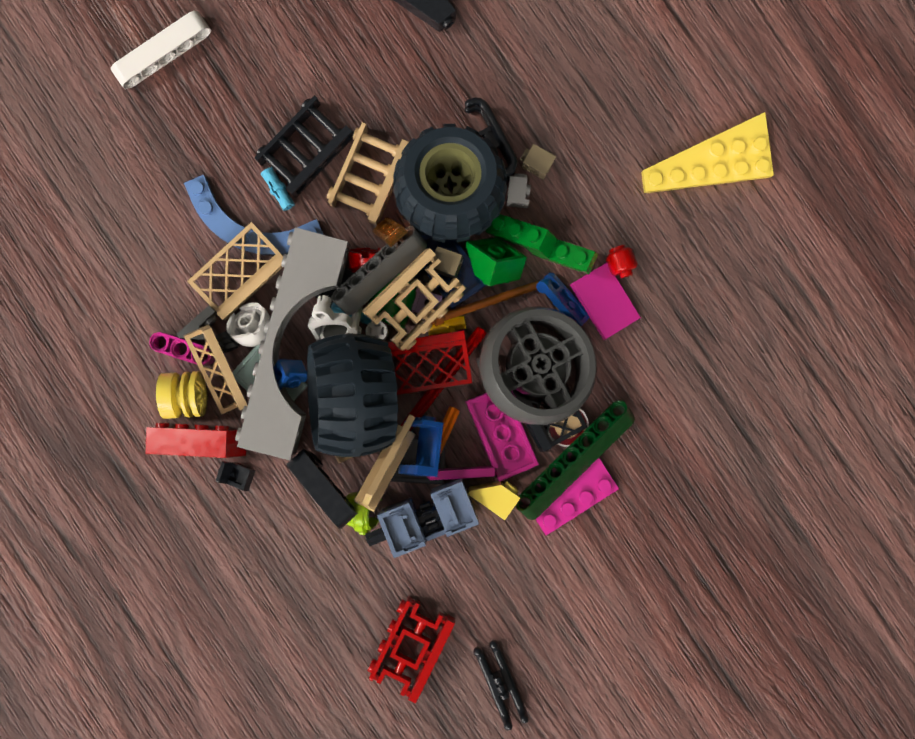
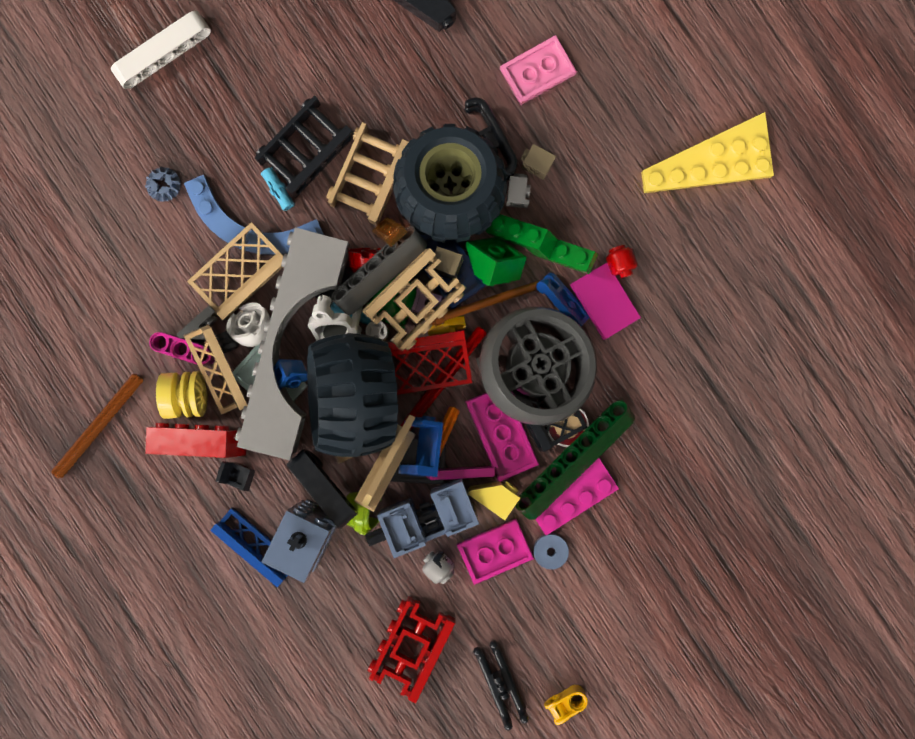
(97, 426): none -> dark orange axle
(165, 193): none -> sand blue gear
(245, 549): none -> blue fence
(300, 540): none -> sand blue piece
(438, 567): none -> light grey head
(495, 551): none -> dark pink tile
(538, 70): none -> bright pink tile
(555, 560): none -> sand blue piece
(563, 703): none -> yellow piece

